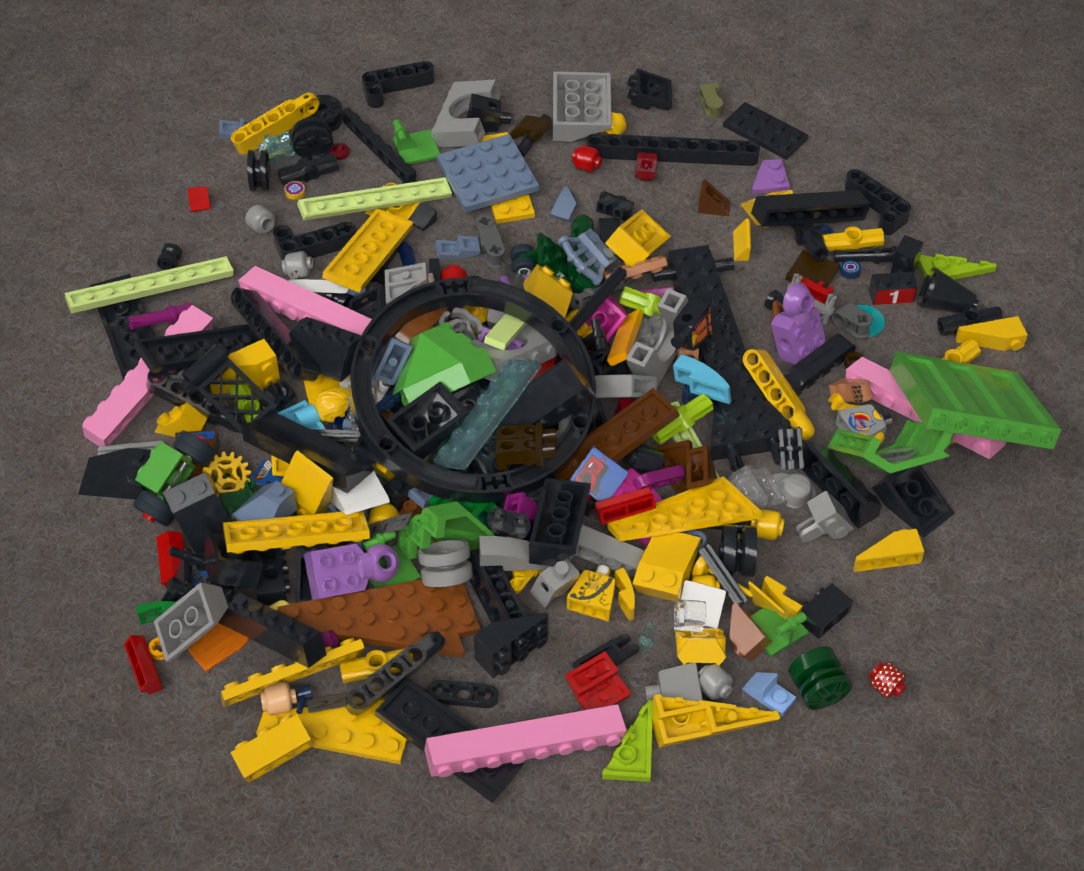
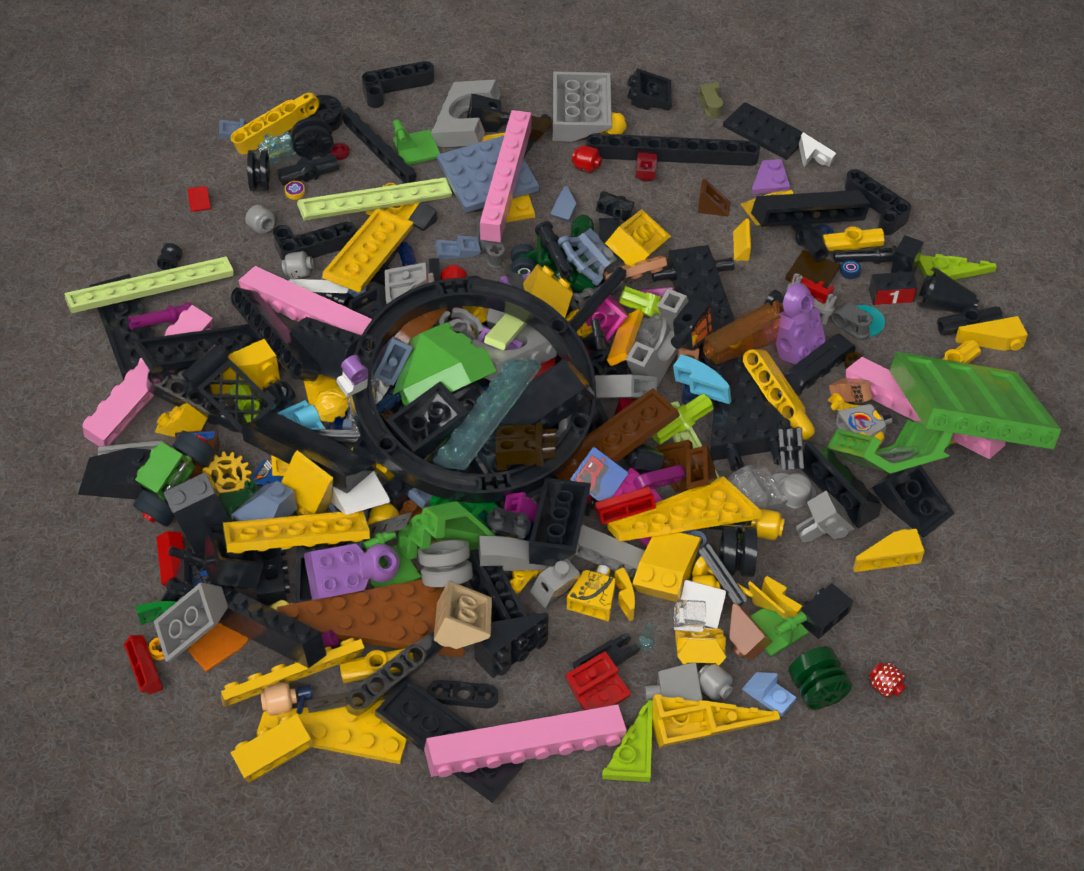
(353, 377): none -> leg
(462, 617): none -> tan slope
(505, 176): none -> bright pink brick
(550, 243): none -> black pin
(747, 333): none -> clear orange slope
(811, 149): none -> white slope

